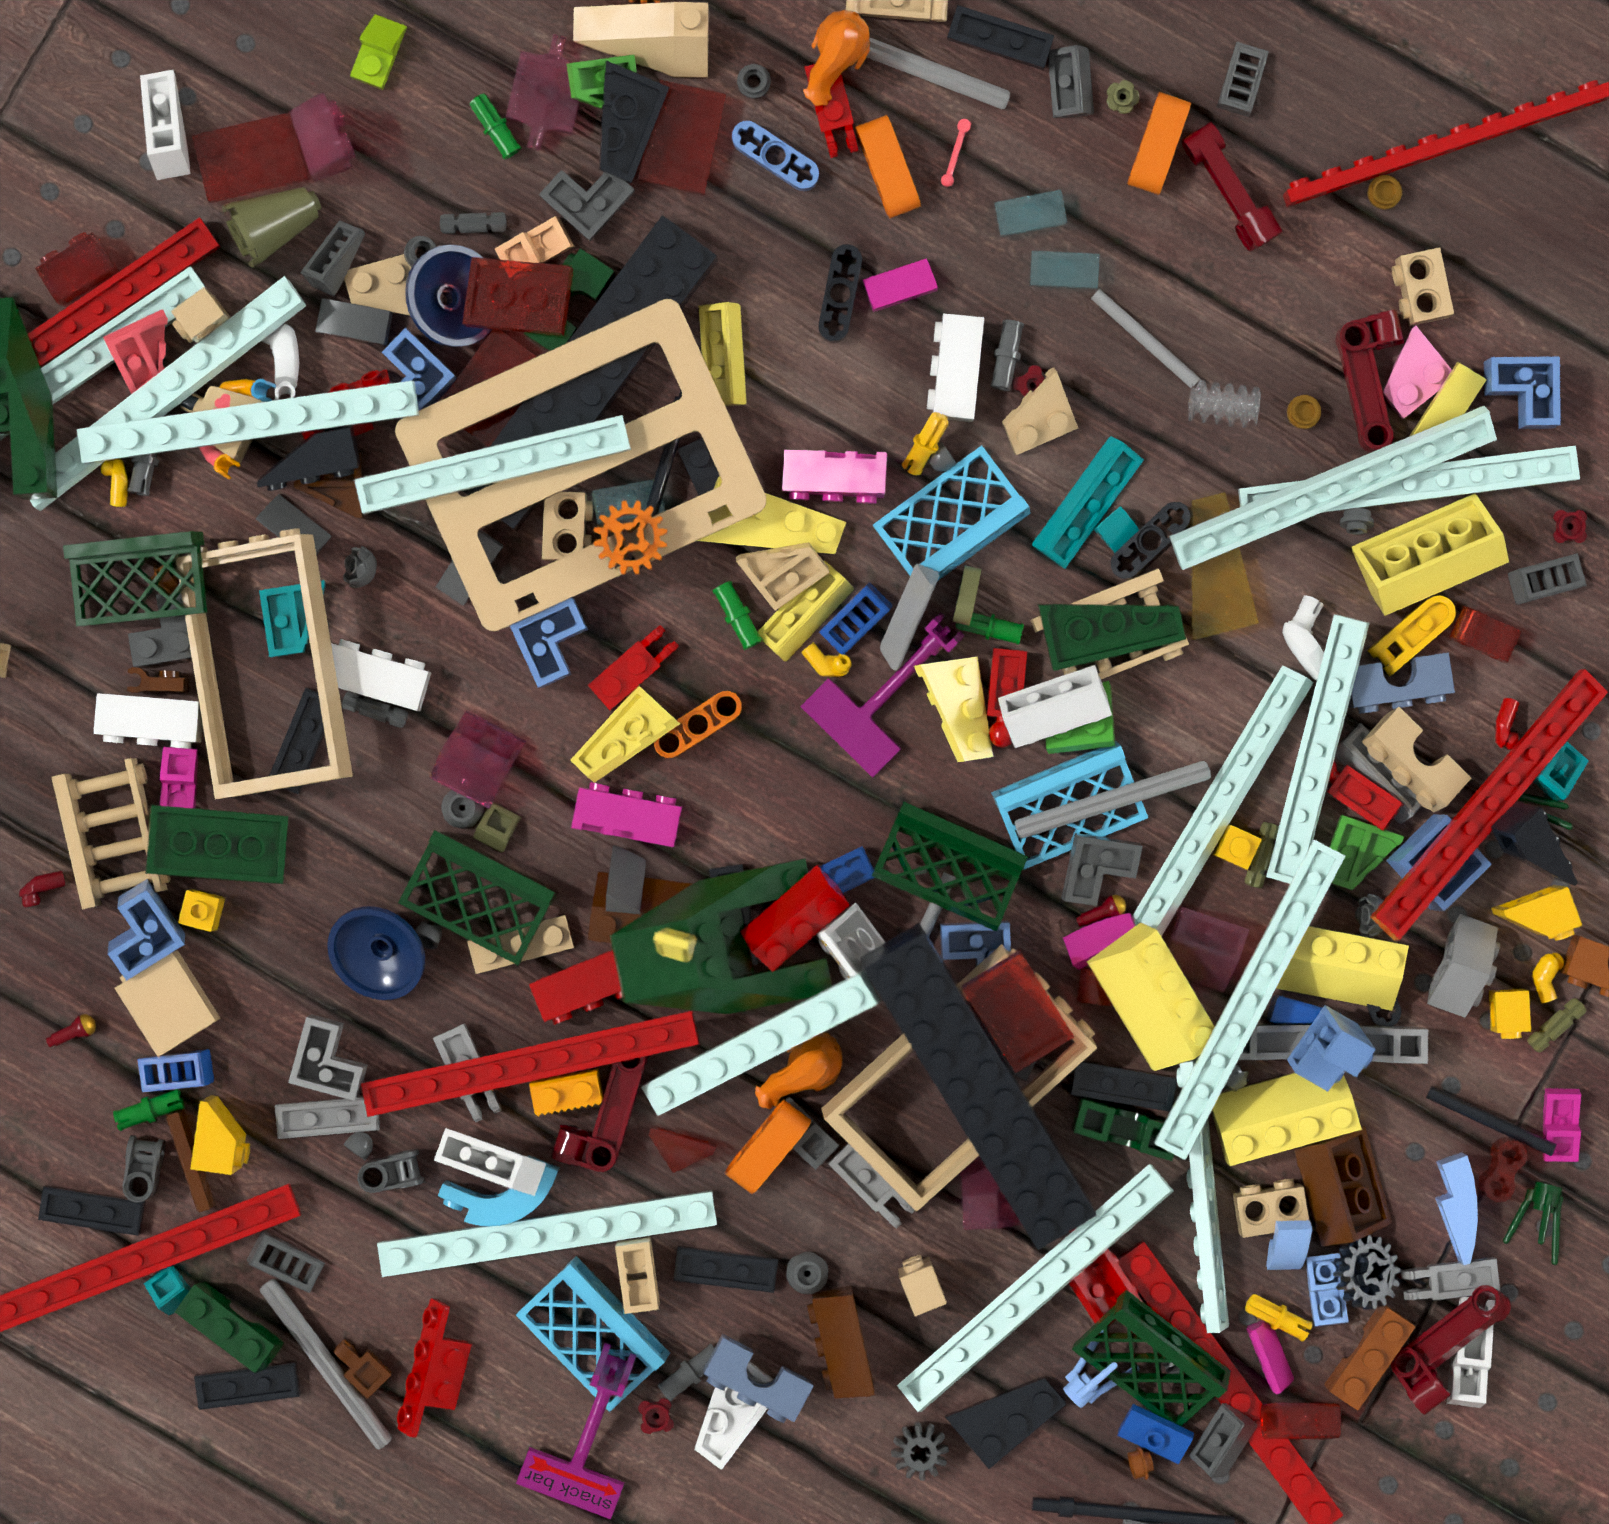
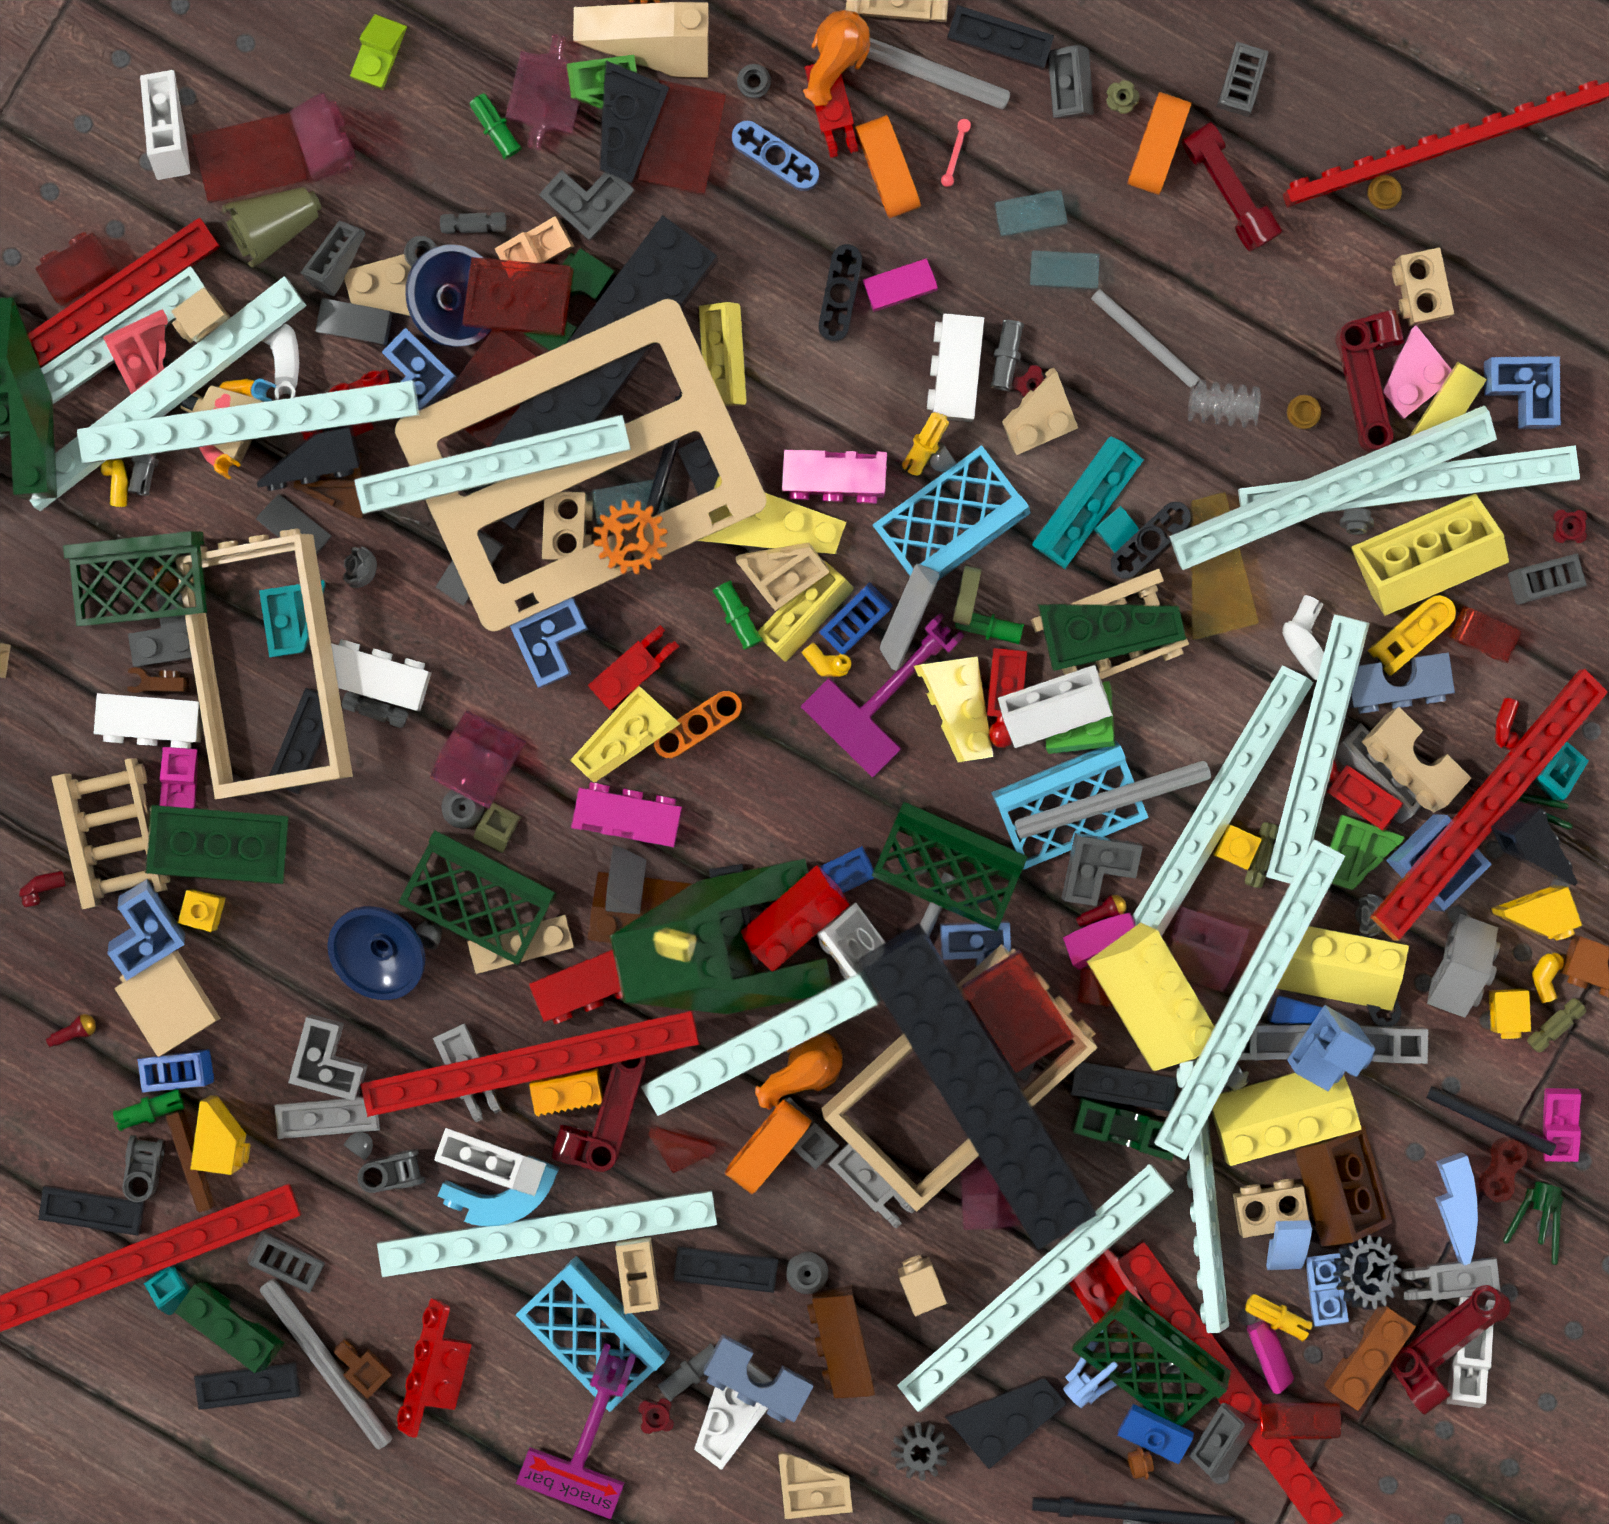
(812, 1488): none -> tan wing

